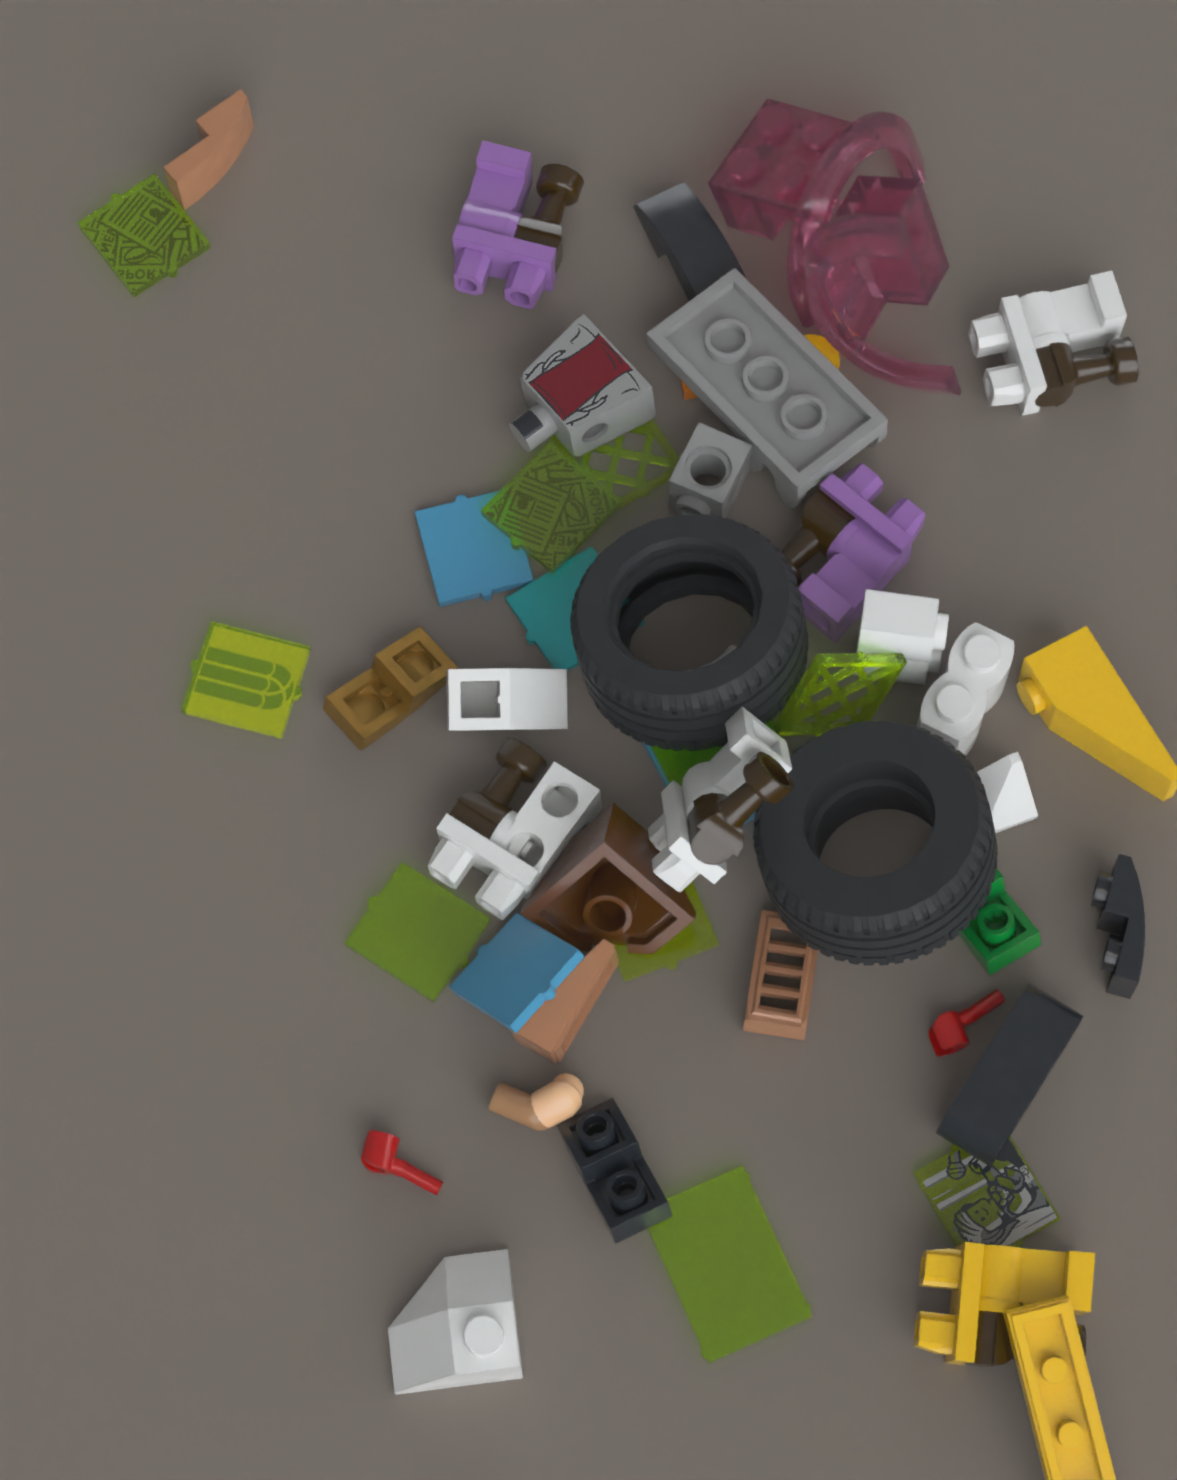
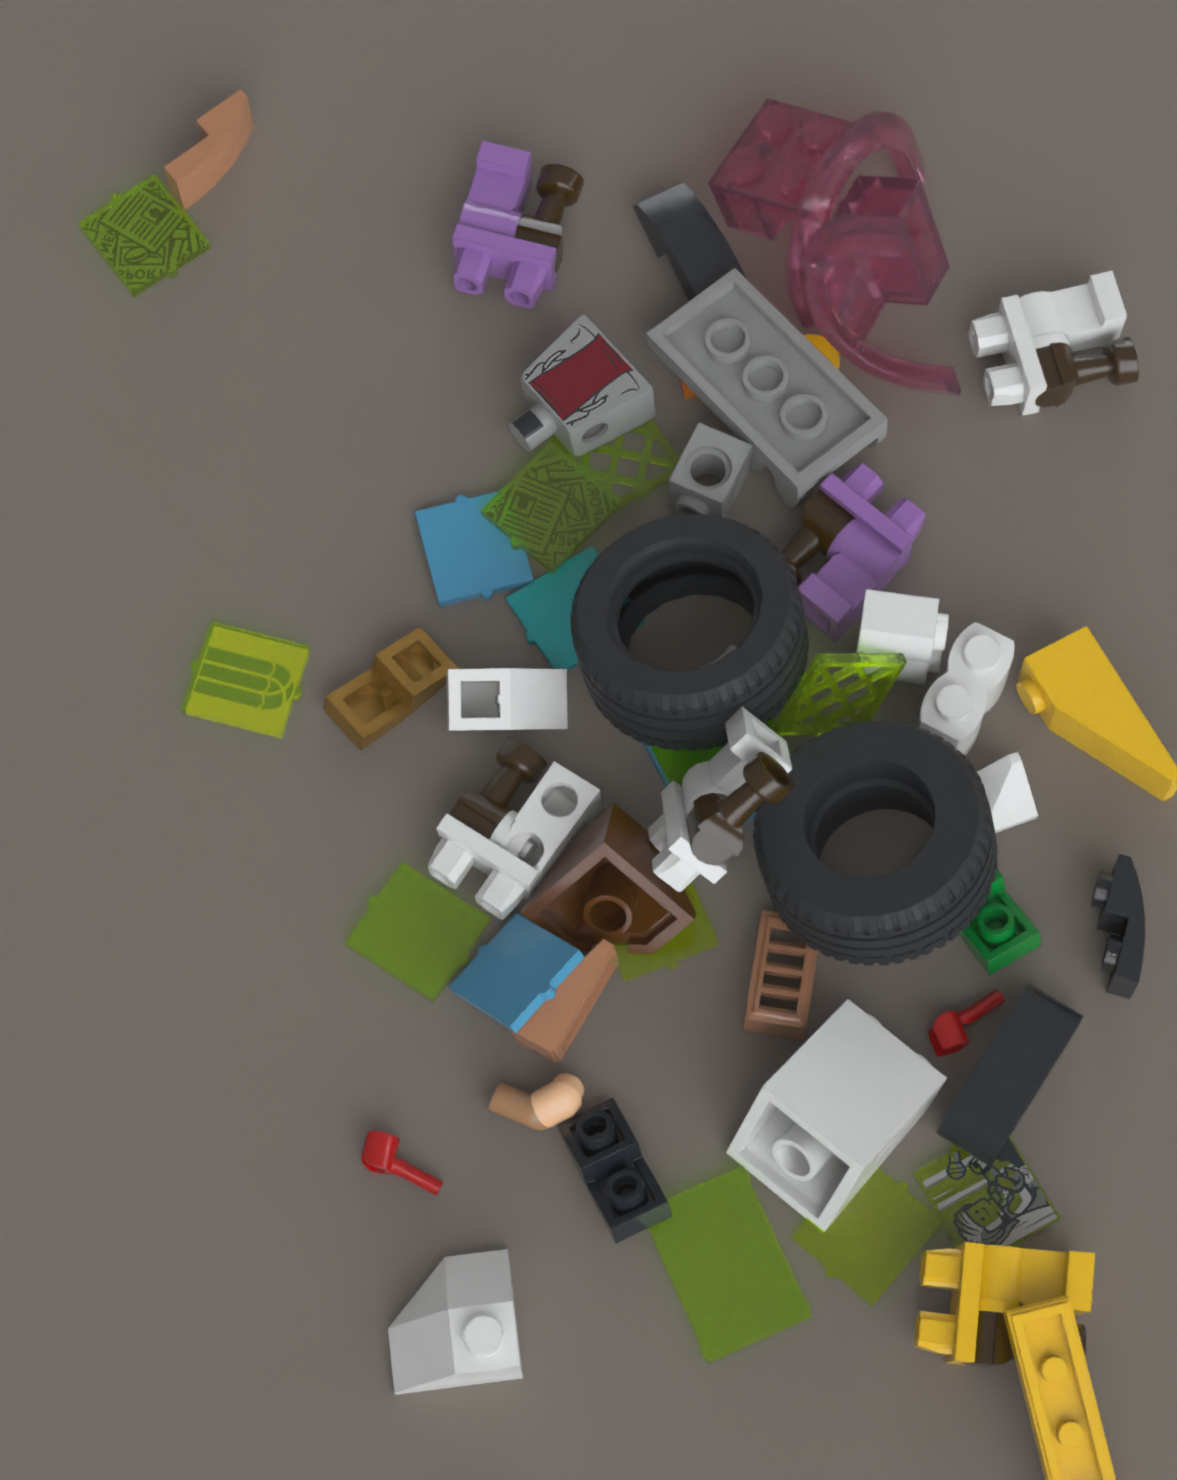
(834, 1113): none -> white slope
(871, 1237): none -> clear neon green piece

